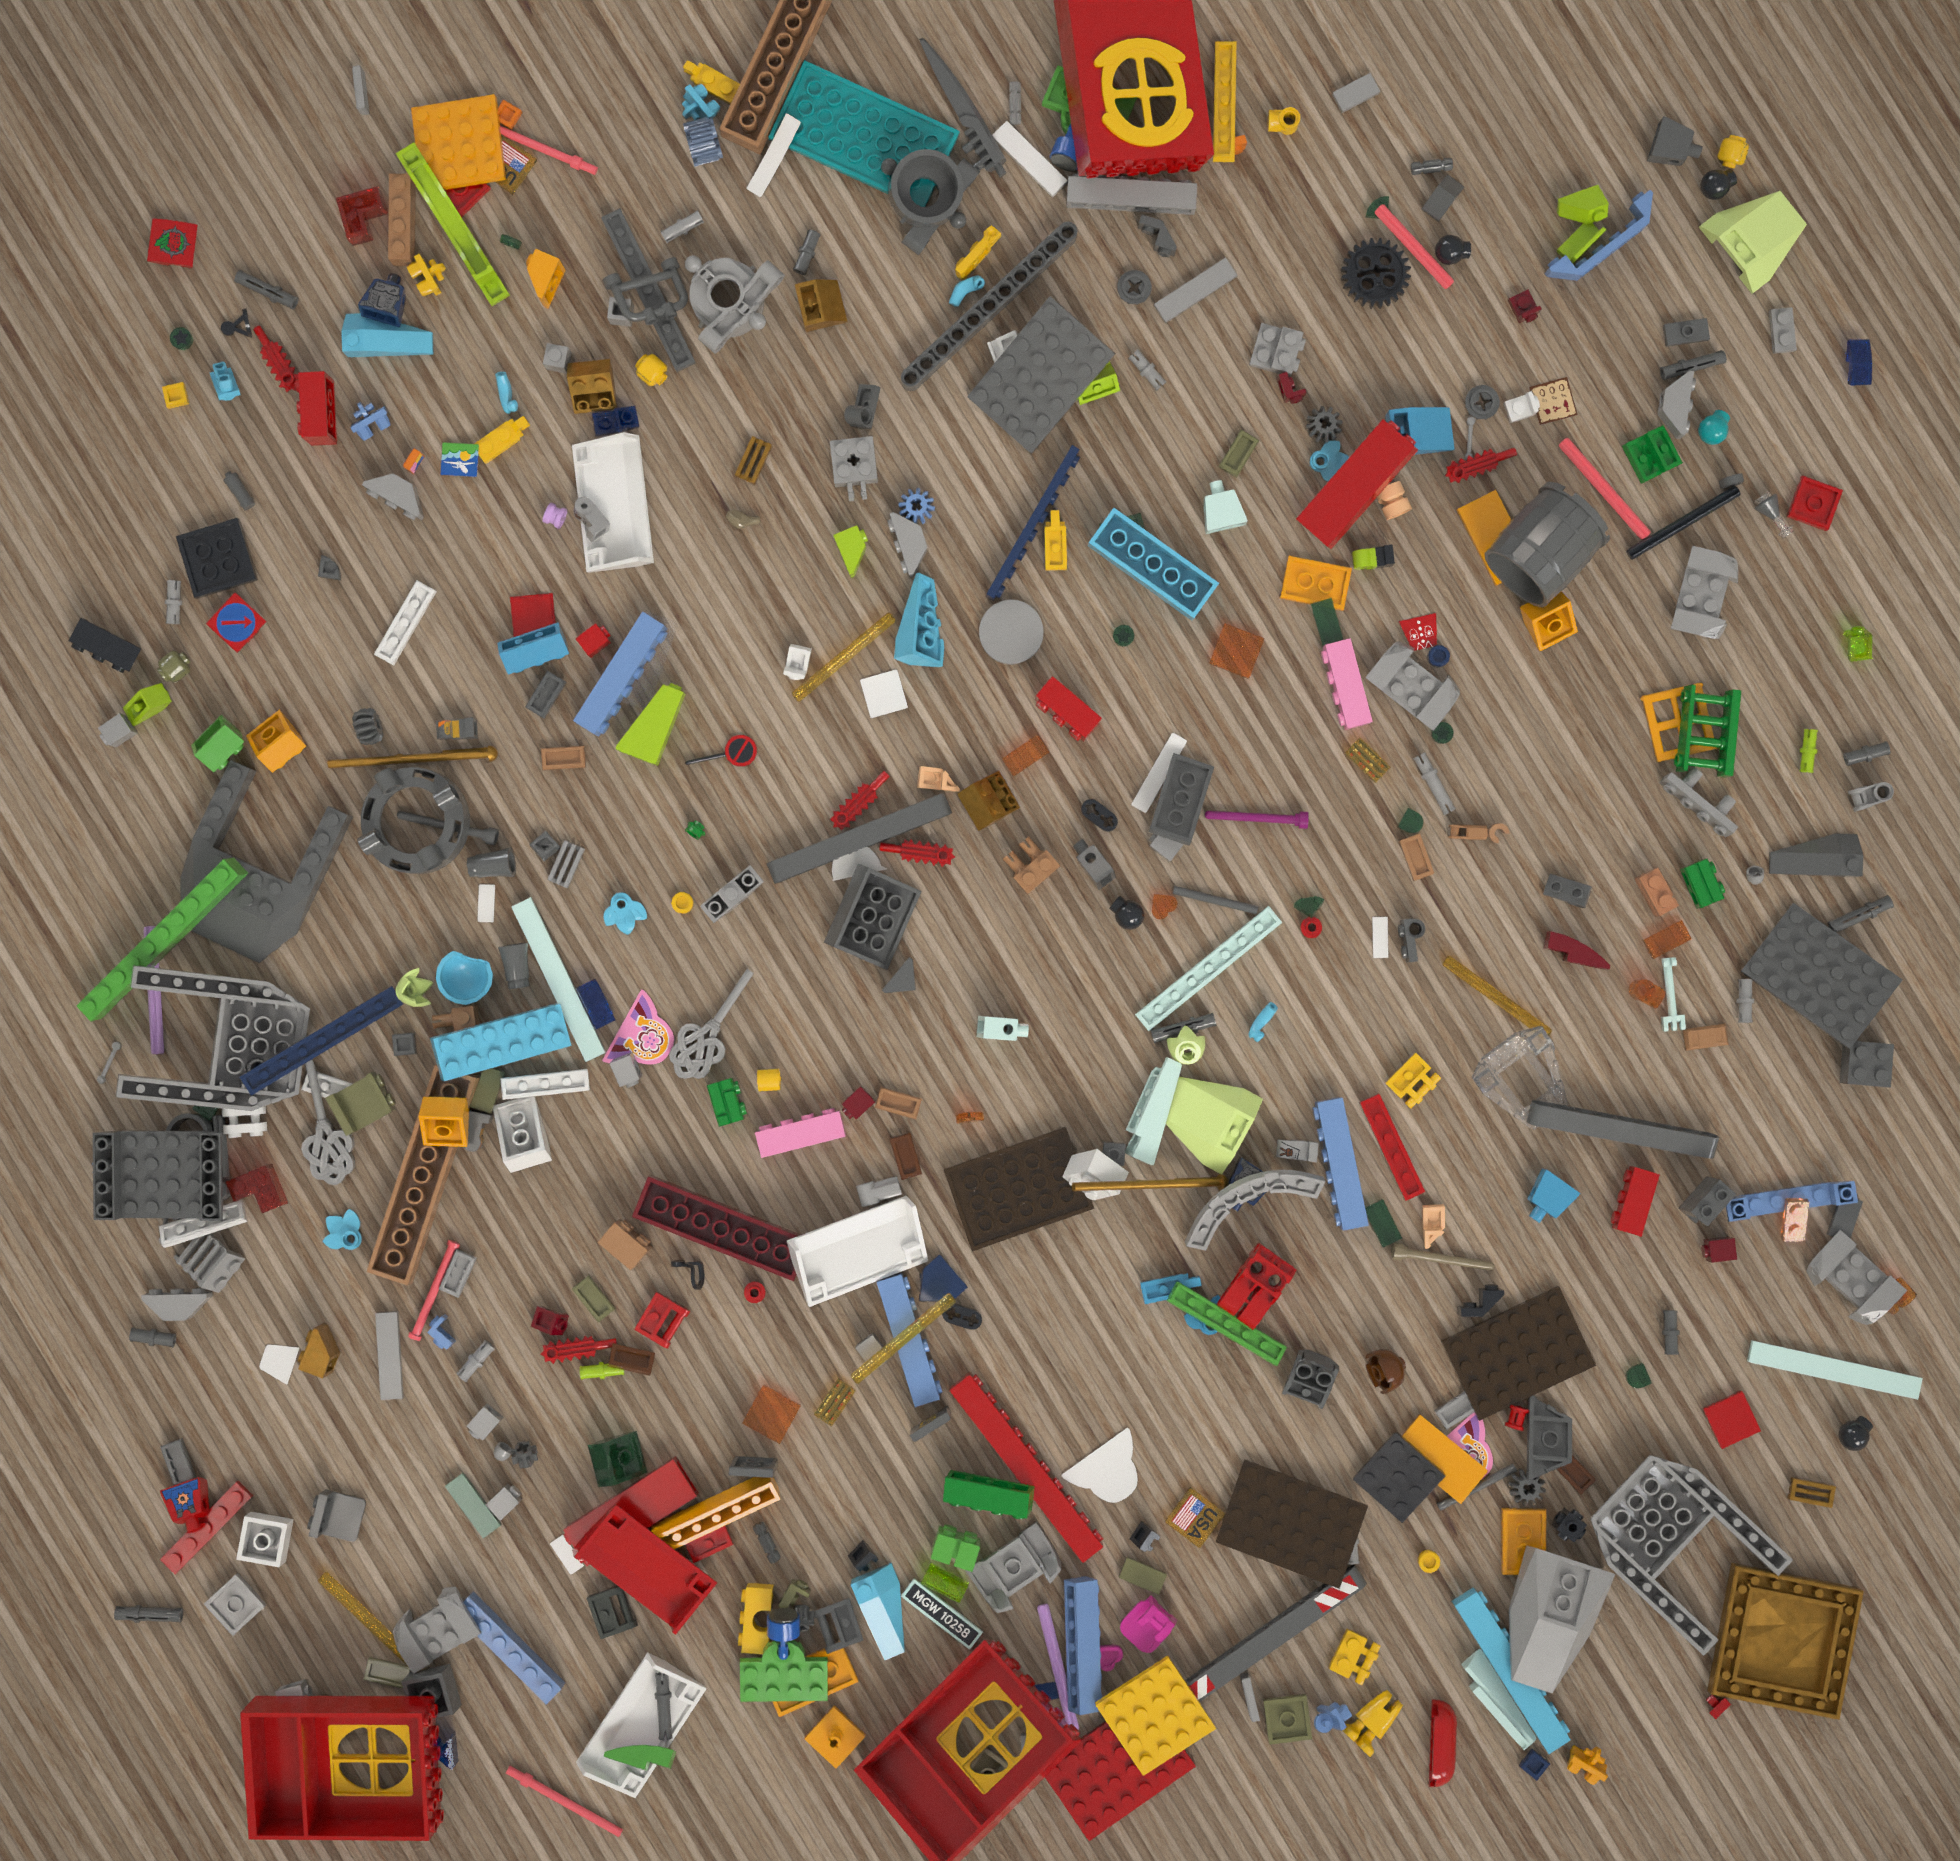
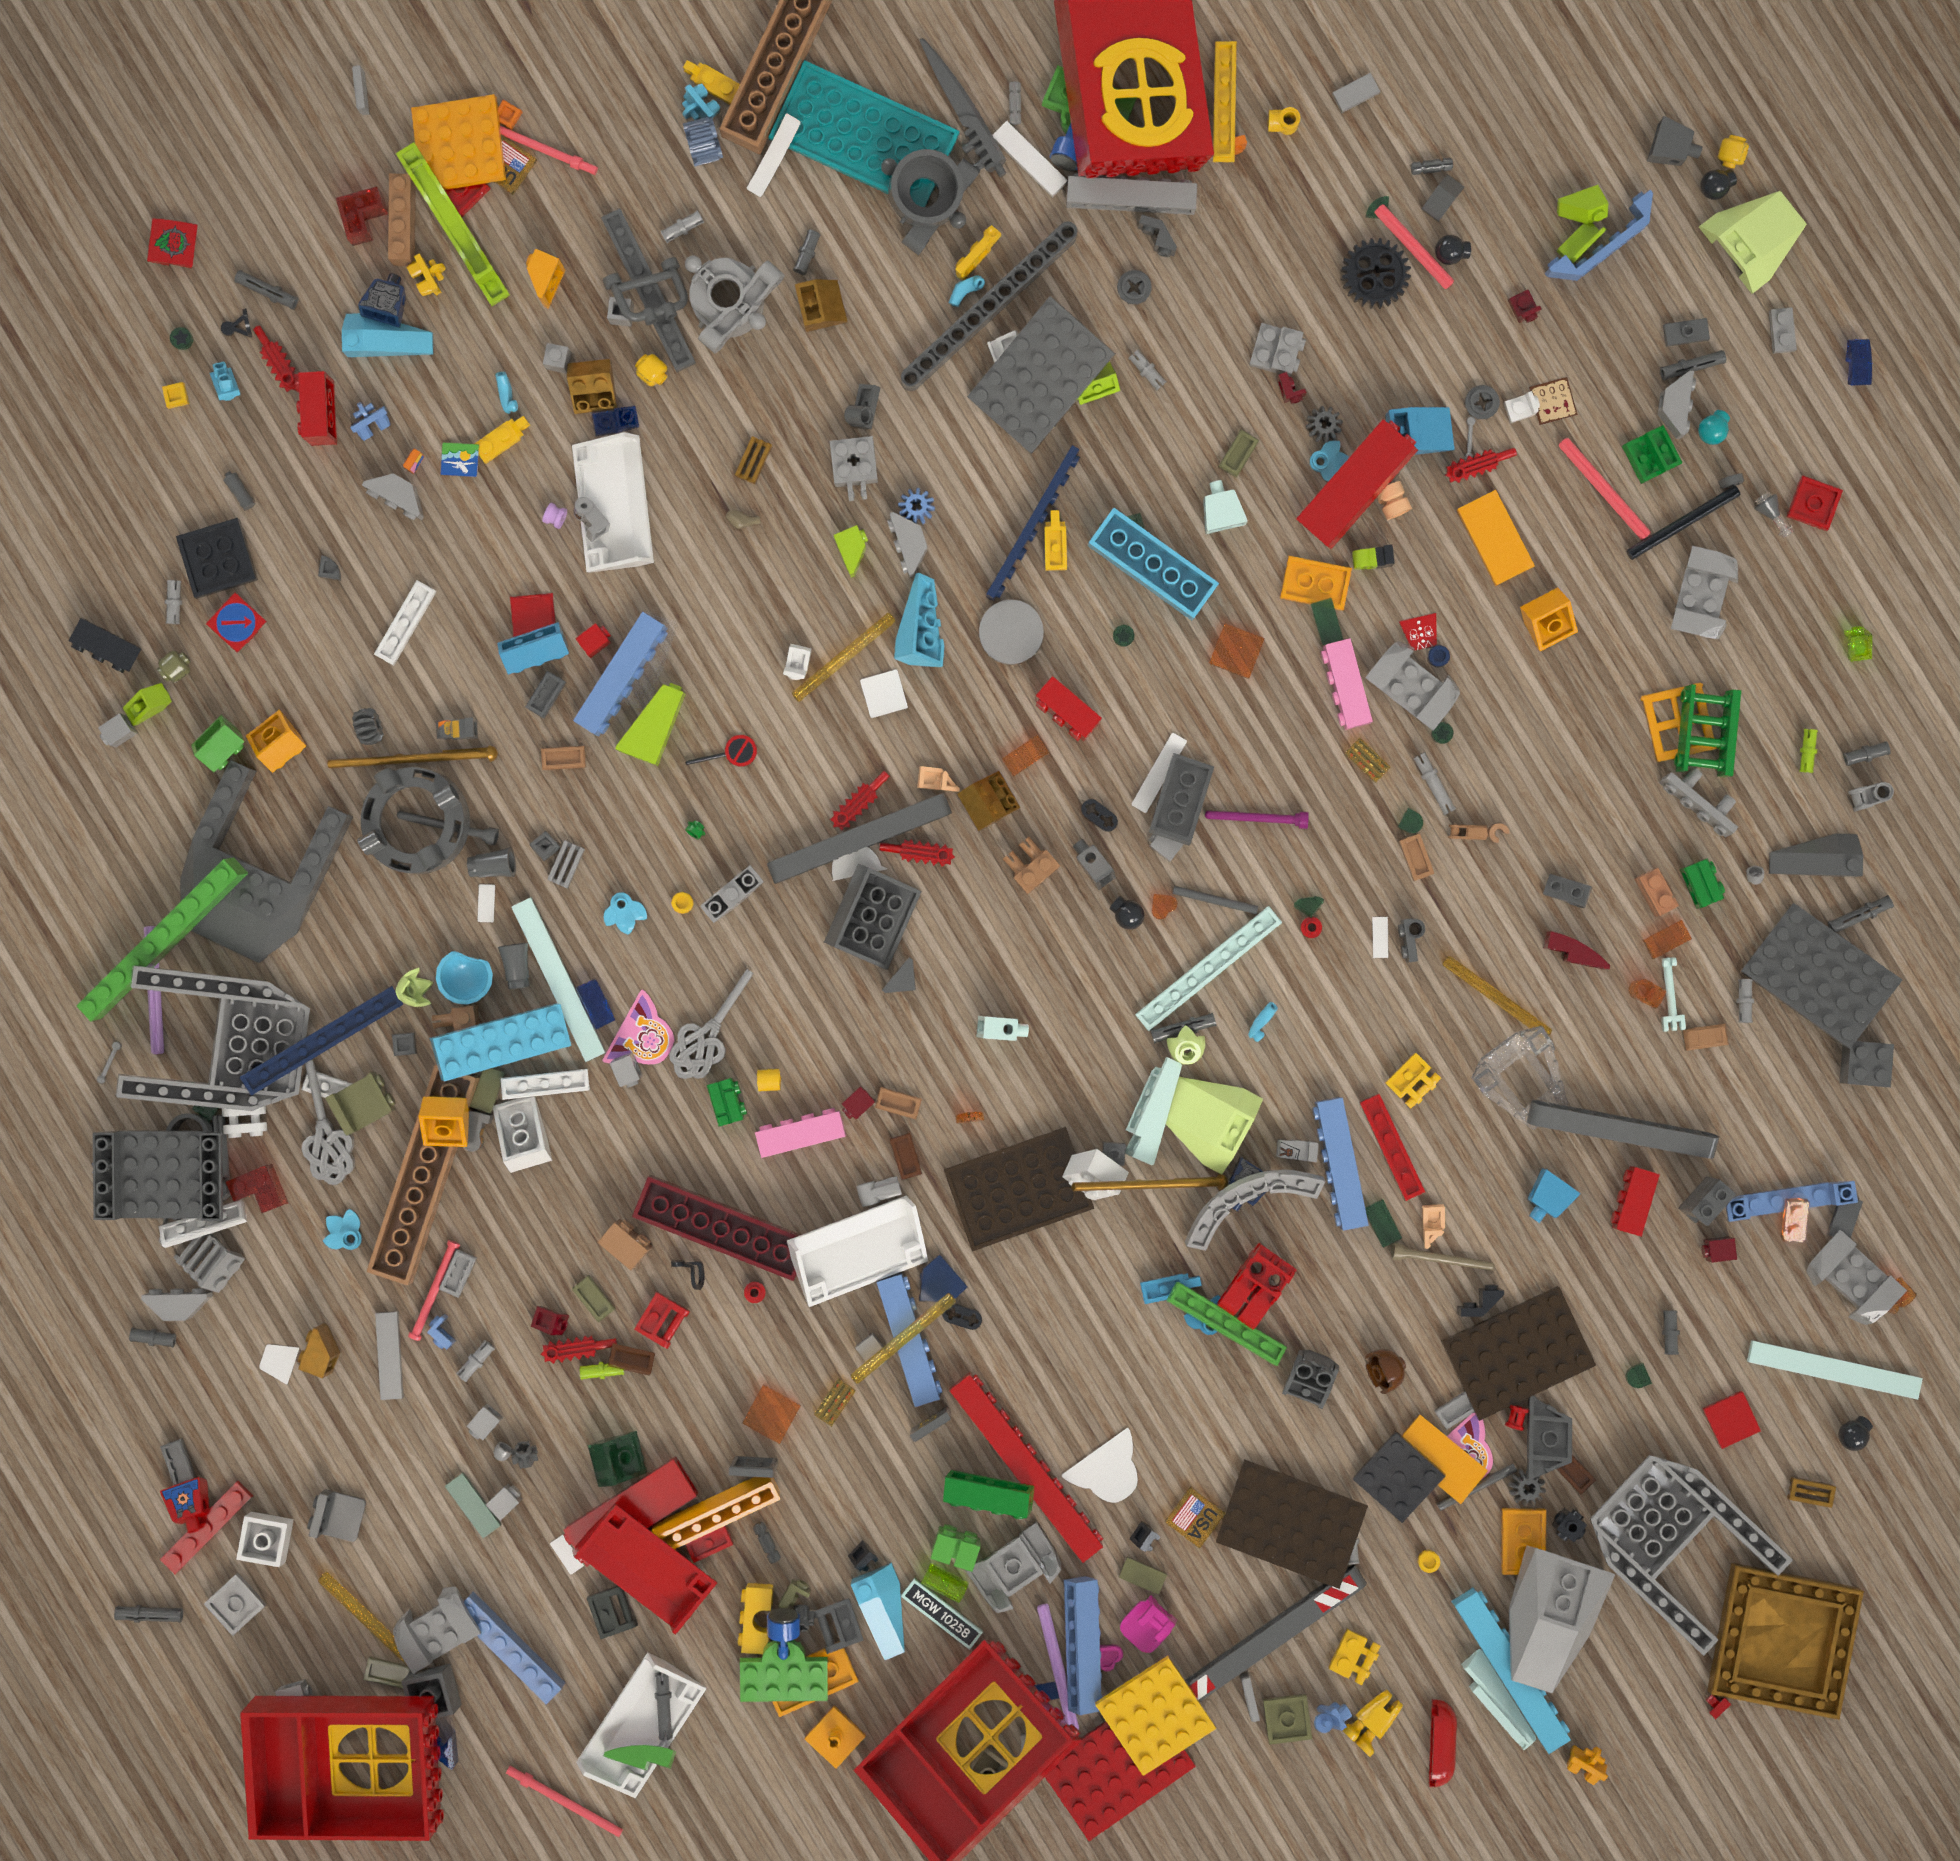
(510, 241): clear green tile -> none
(1195, 290): light grey tile -> none
(1534, 1764): dark blue tile -> none
(1547, 544): dark grey piece -> none

